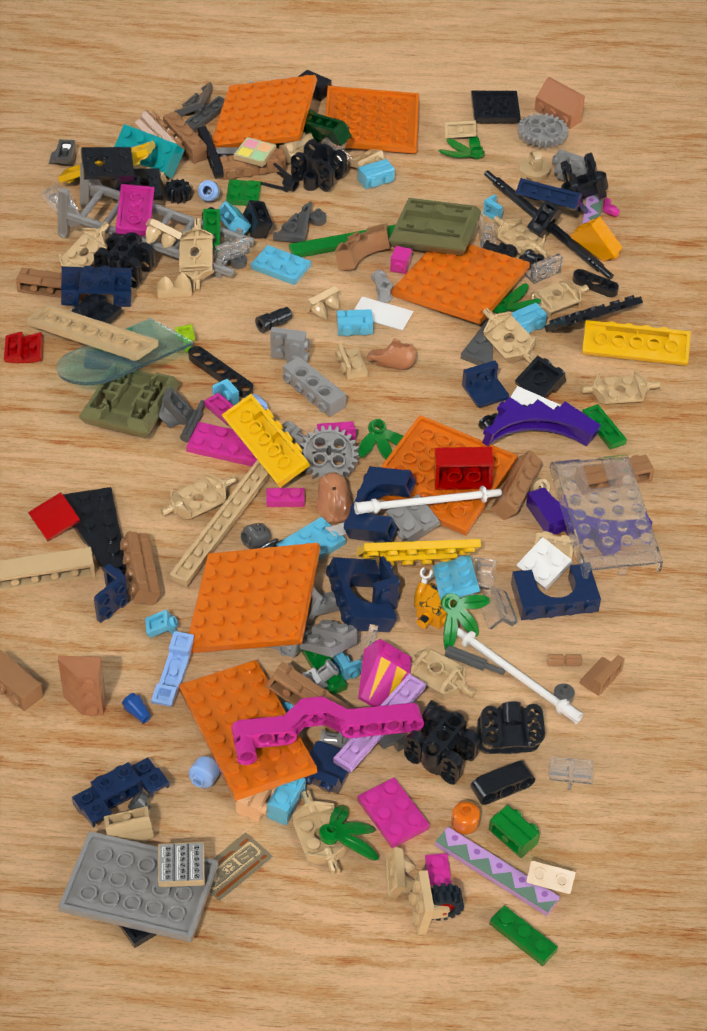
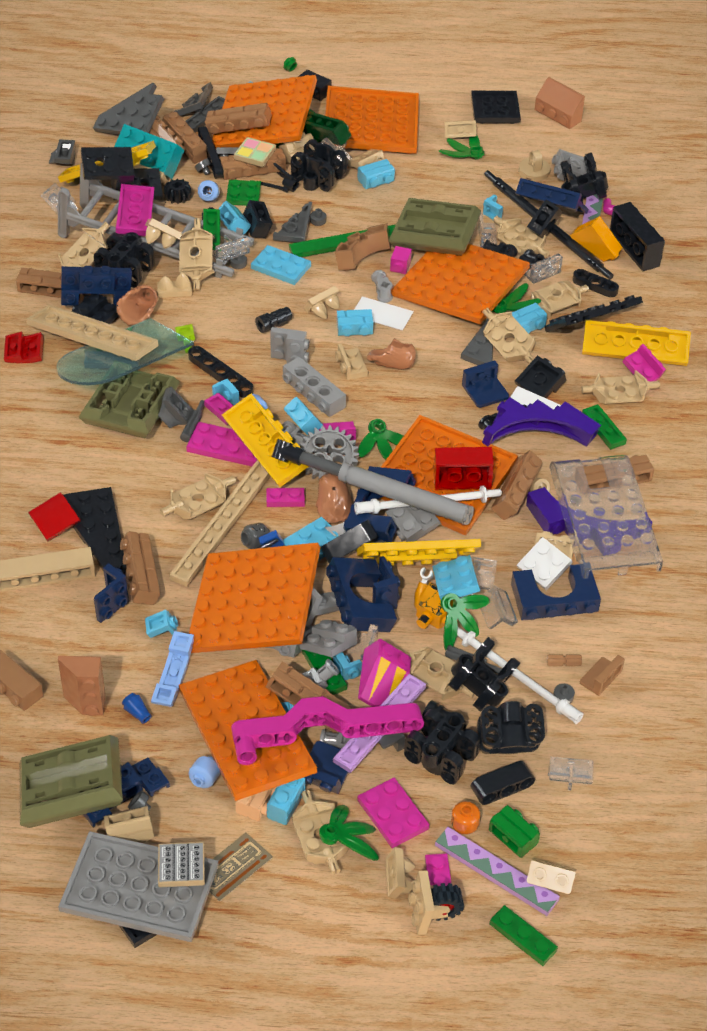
(69, 780): none -> olive piece
(136, 111): none -> dark grey wing
(137, 304): none -> nougat piece
(203, 166): none -> dark grey tile
(238, 118): none -> medium nougat brick
(271, 536): none -> blue tile
(290, 64): none -> green plate
(302, 416): none -> medium azure brick
(349, 541): none -> black beam
(377, 483): none -> light grey piece
(480, 678): none -> black piece
(542, 130): light grey gear -> none
(637, 236): none -> black brick
(644, 363): none -> dark pink bracket

